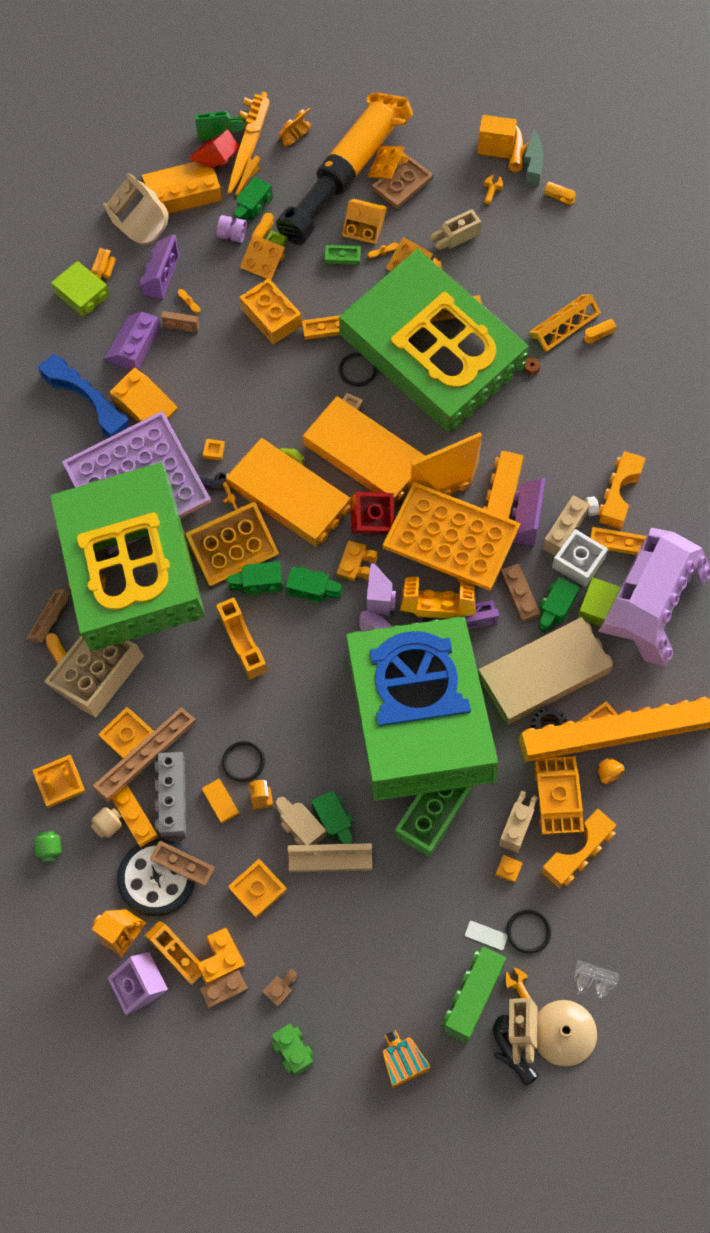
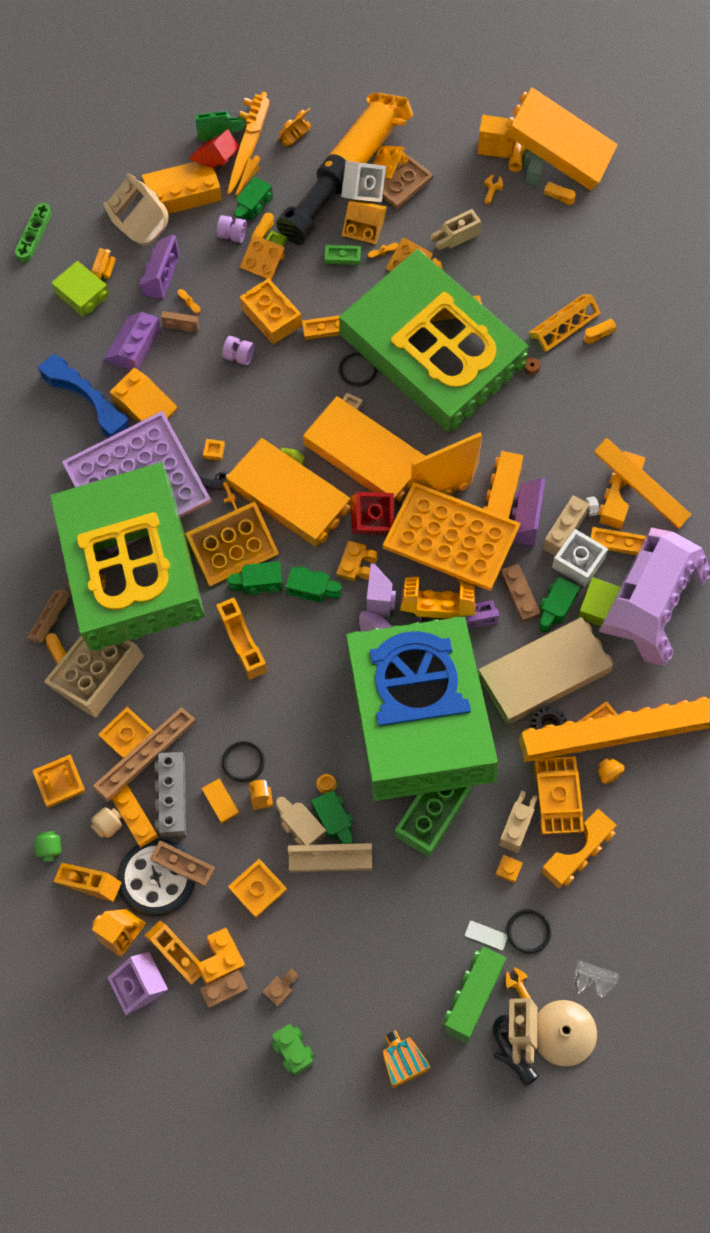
(37, 233): none -> bright green beam
(88, 881): none -> light orange slope
(238, 350): none -> lavender wheel
(326, 783): none -> light orange plate
(363, 181): none -> white brick
(560, 138): none -> light orange brick
(642, 483): none -> light orange tile

